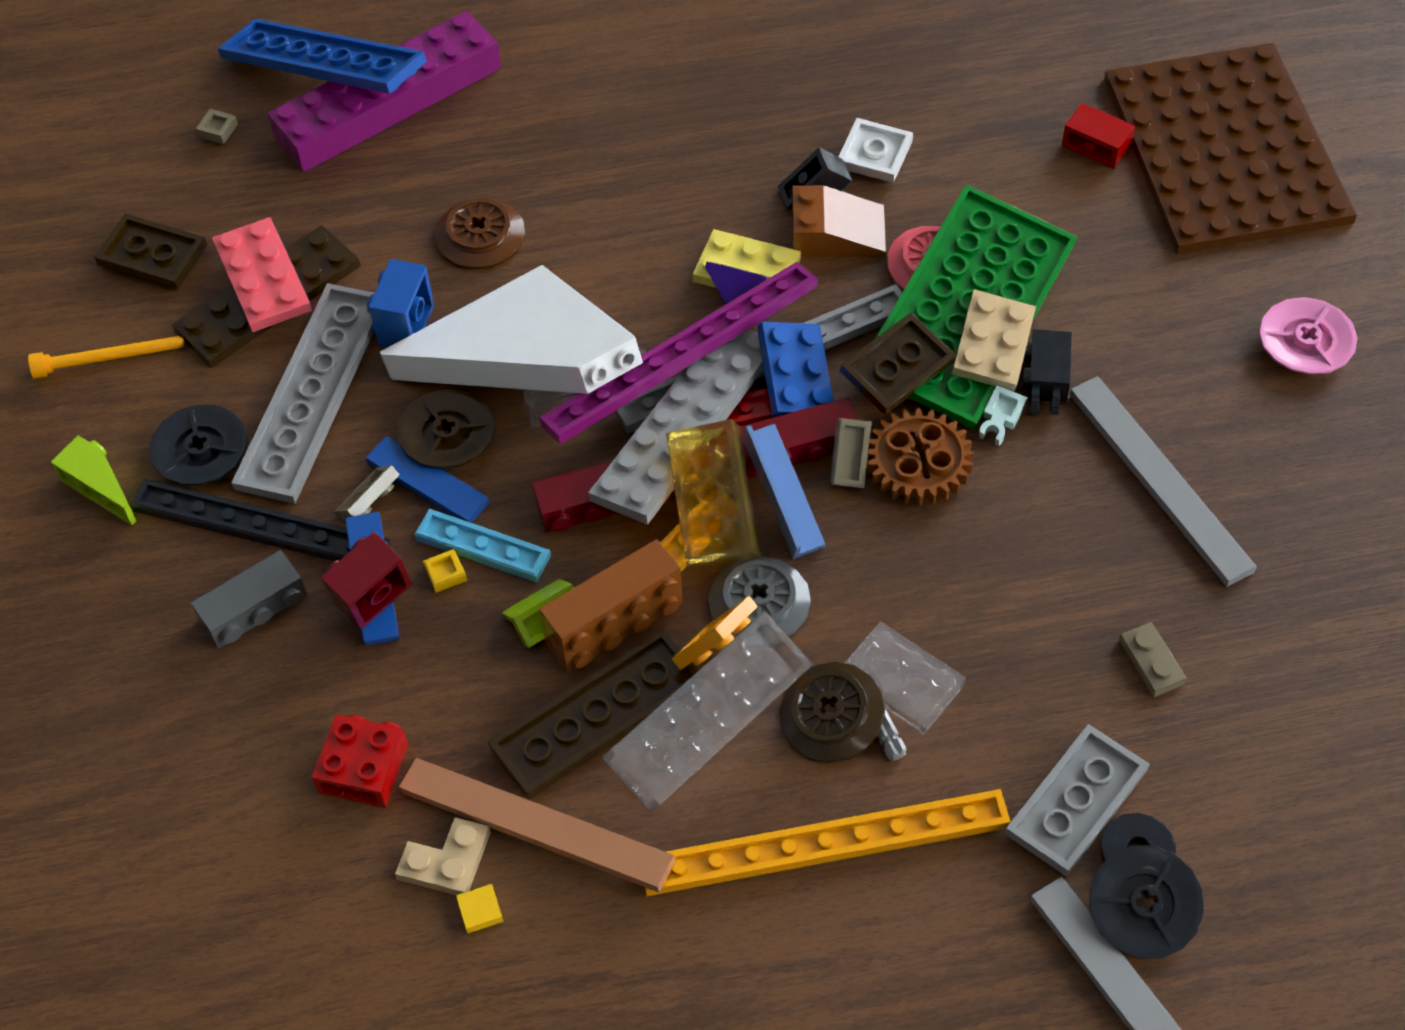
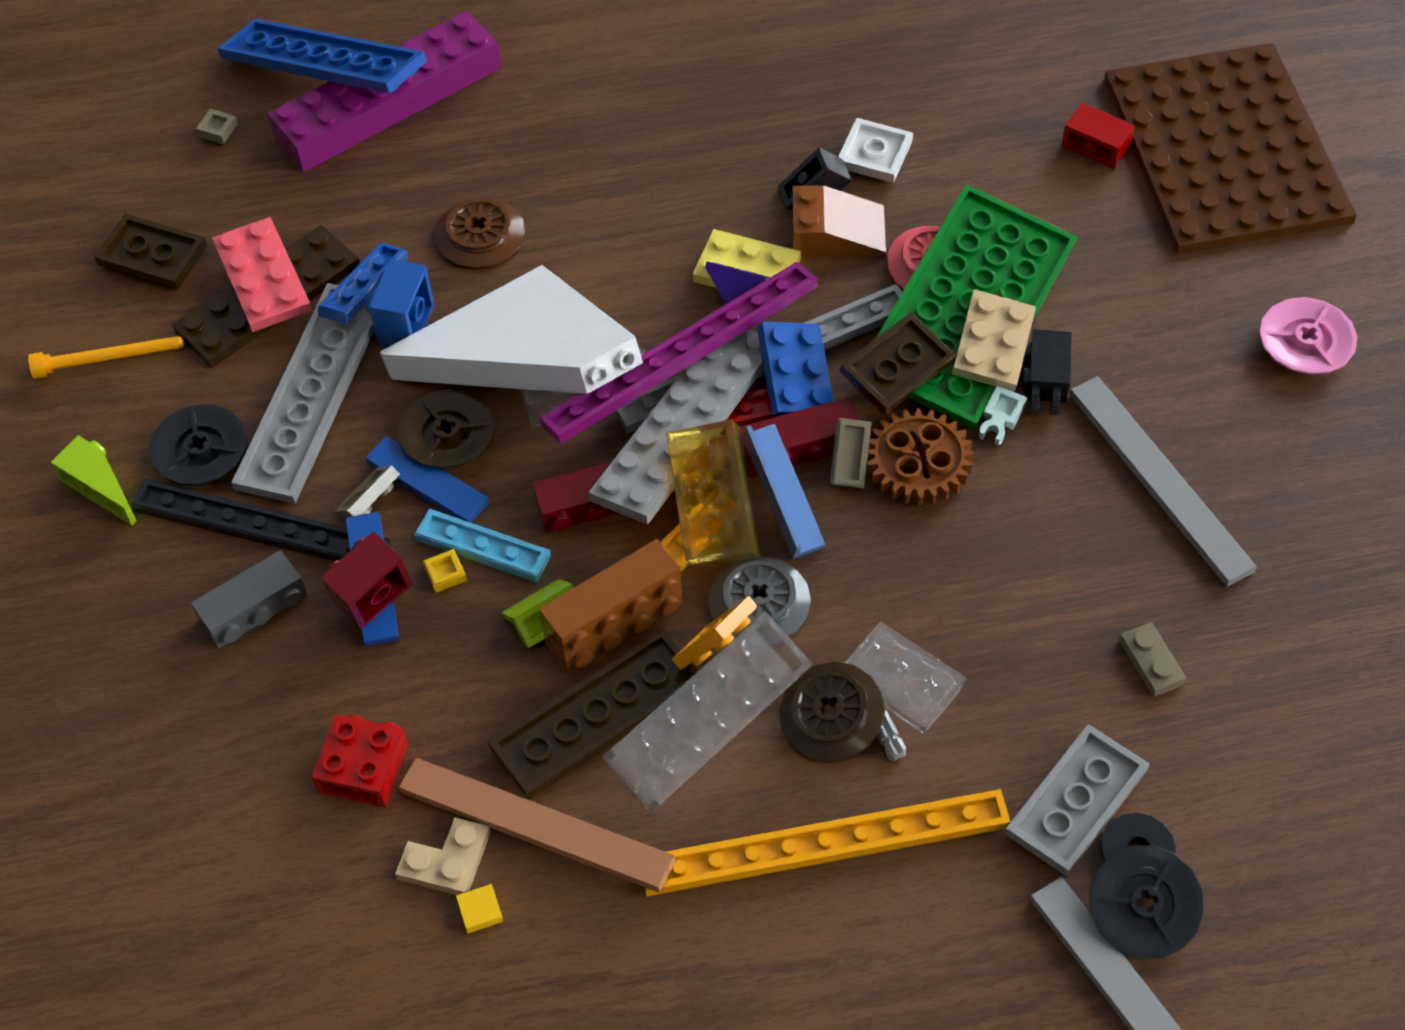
(359, 284): none -> blue tile

